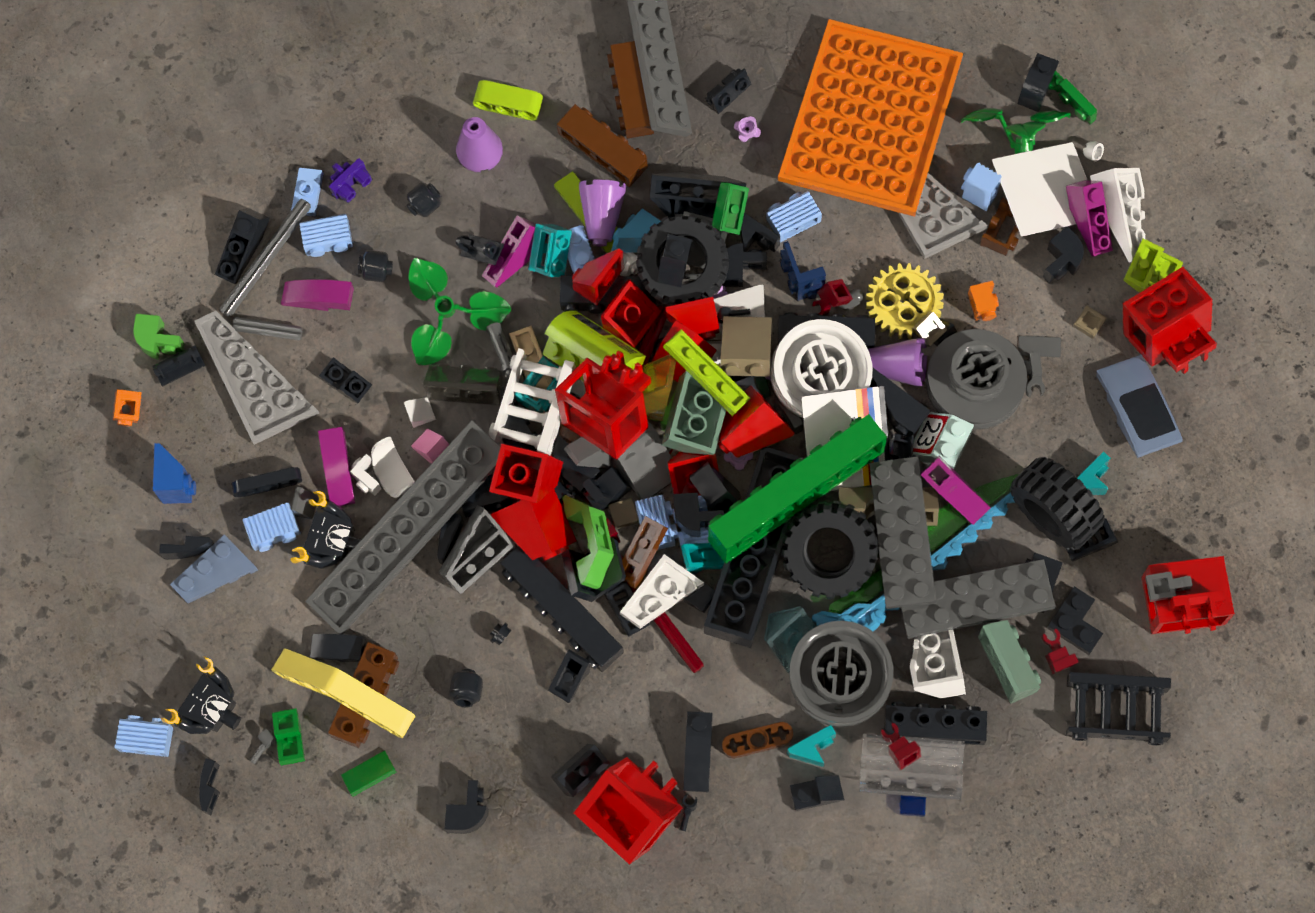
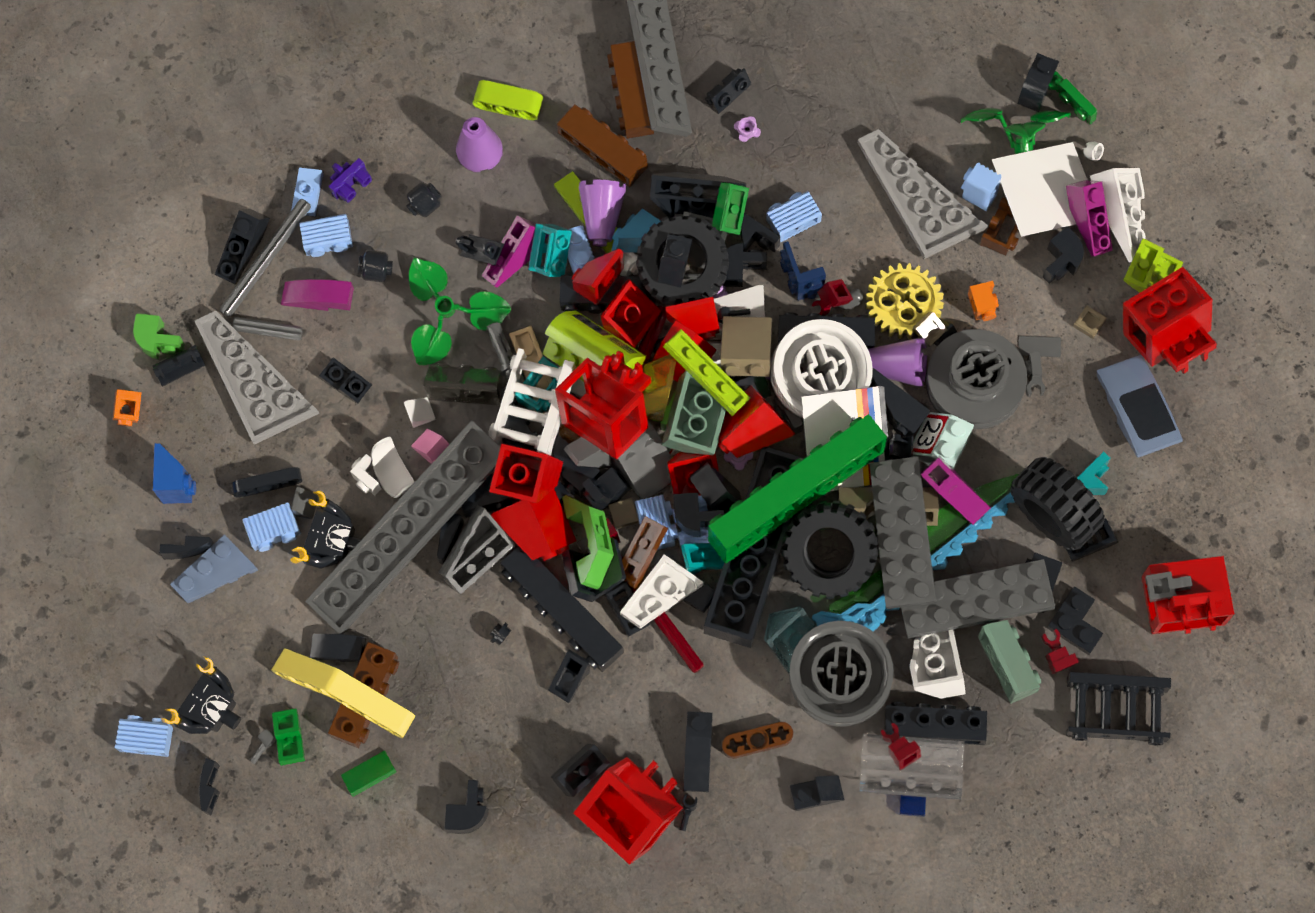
(337, 466): magenta slope -> none
(466, 688): black head -> none
(806, 749): teal slope -> none
(871, 117): orange plate -> none

